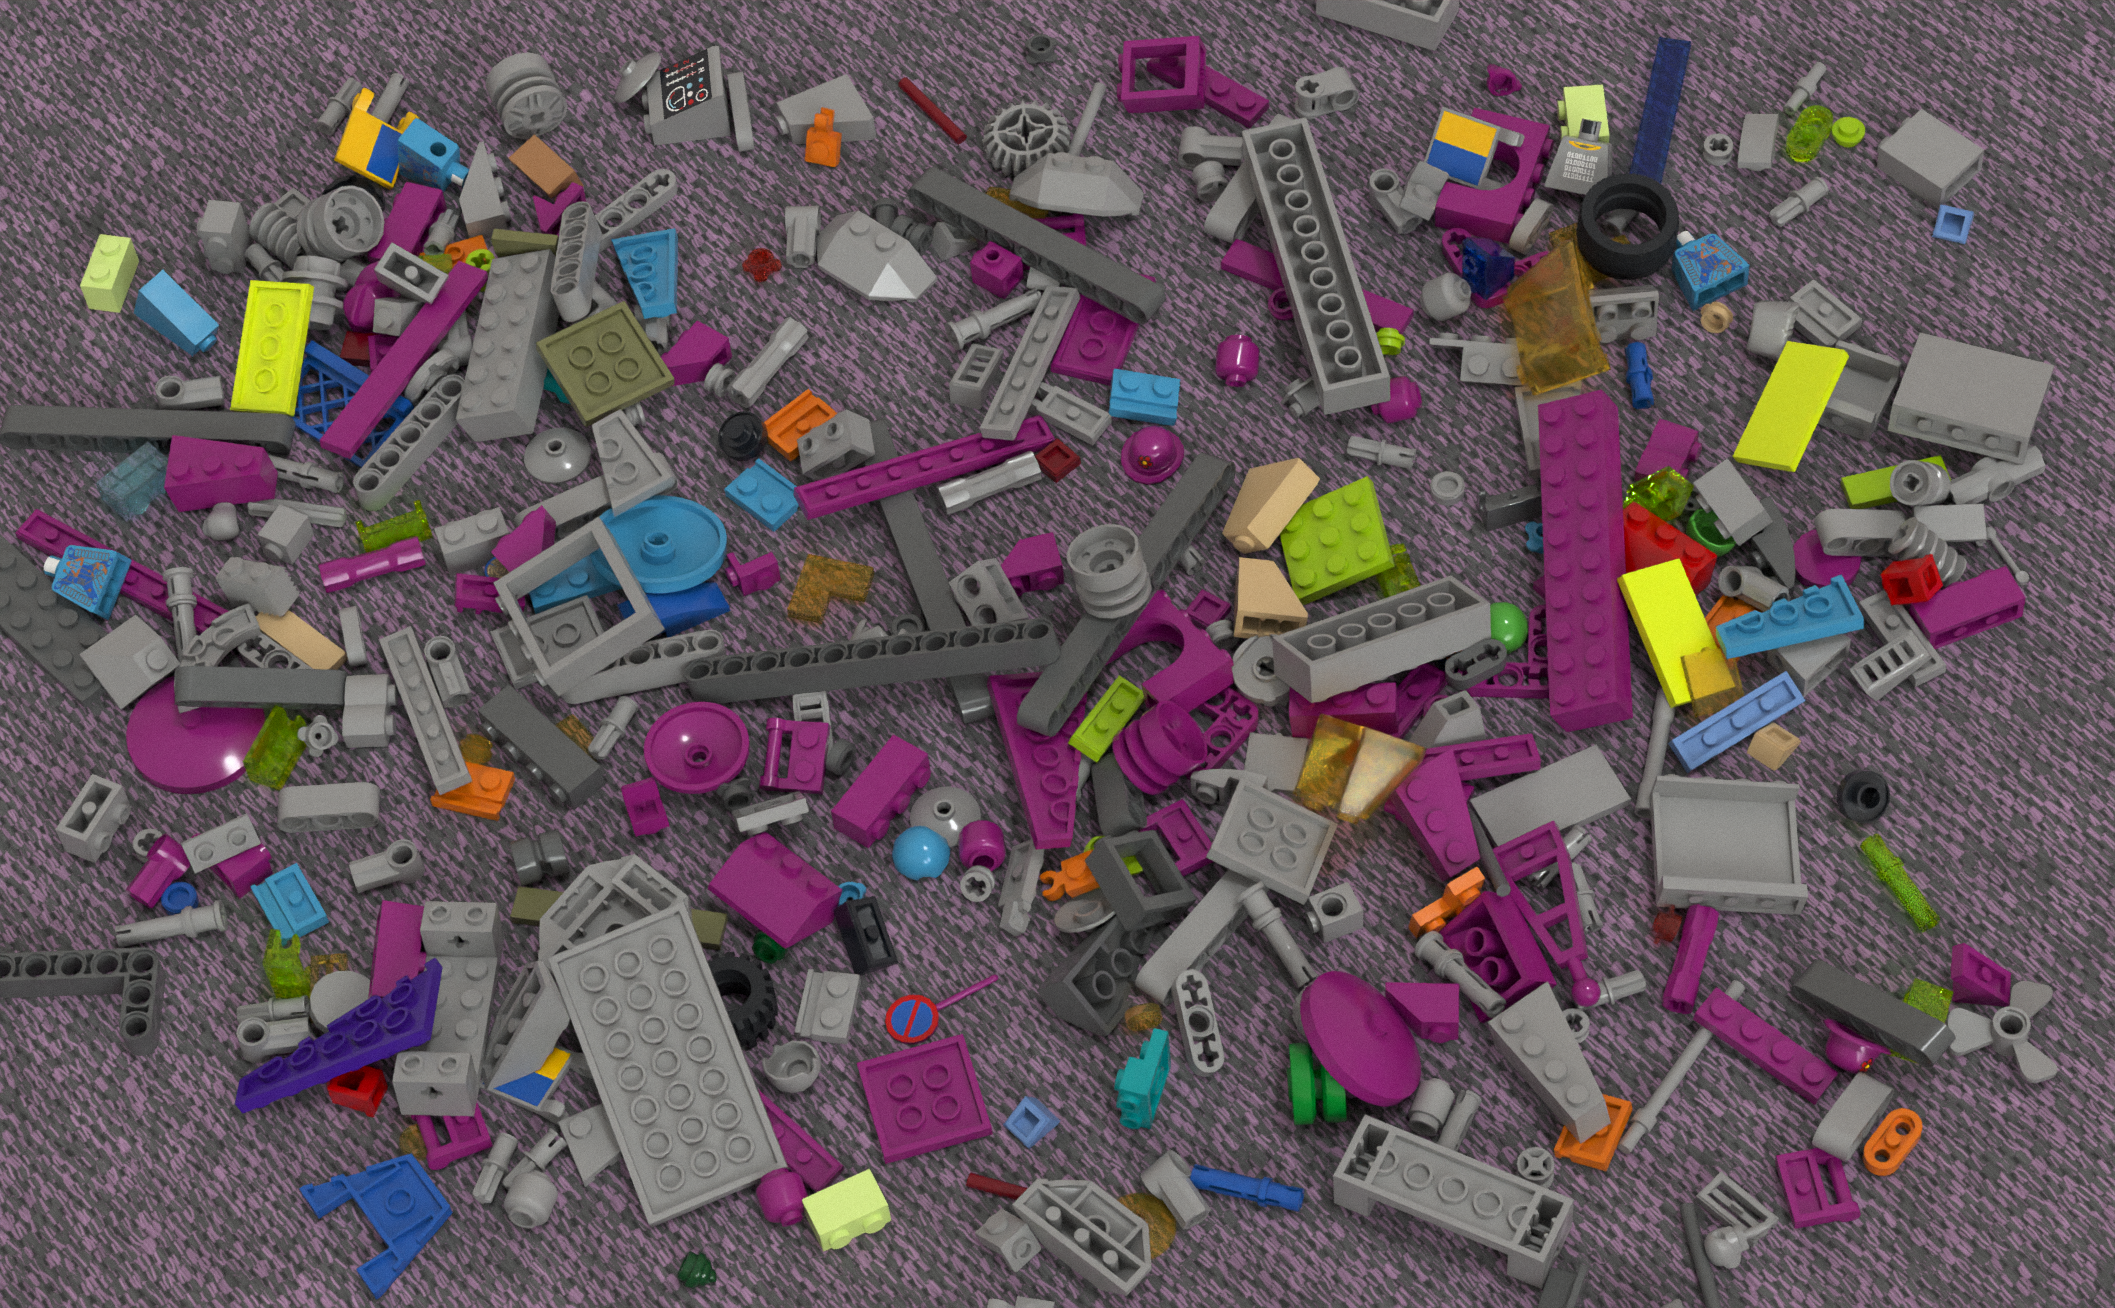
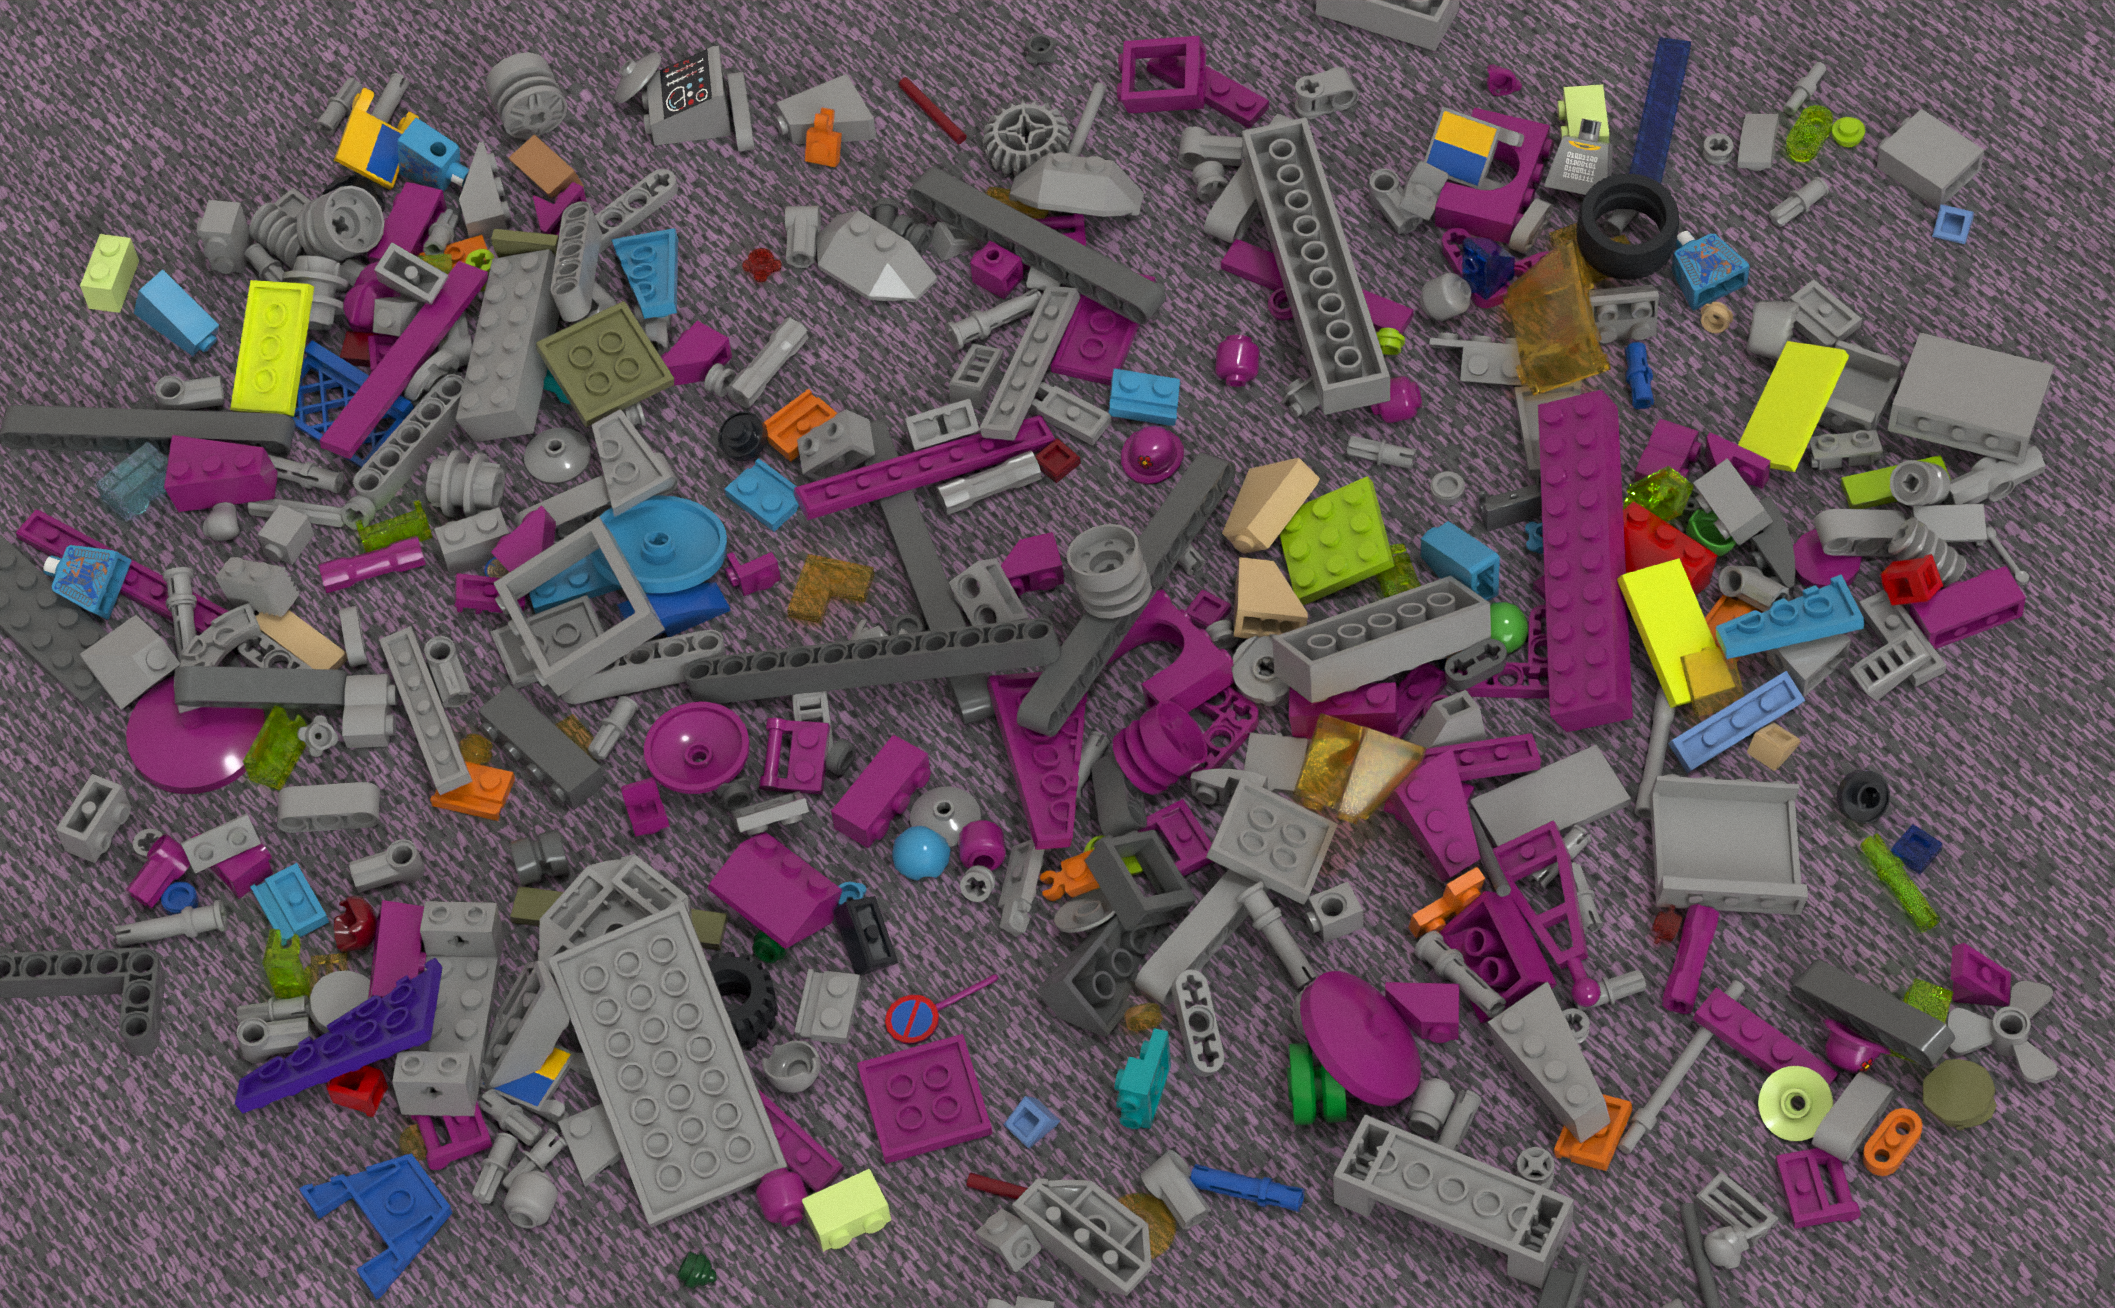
(355, 504): none -> light grey bush
(356, 926): none -> dark red hair
(460, 484): none -> light grey piece
(511, 1117): none -> light grey axle
(941, 425): none -> light grey brick
(1107, 718): lime tile -> none
(1460, 555): none -> dark azure slope
(1750, 466): none -> magenta slope
(1777, 1102): none -> yellowish green dish
(1859, 446): none -> light grey hinge
(1917, 849): none -> clear blue plate
(1959, 1094): none -> olive hat

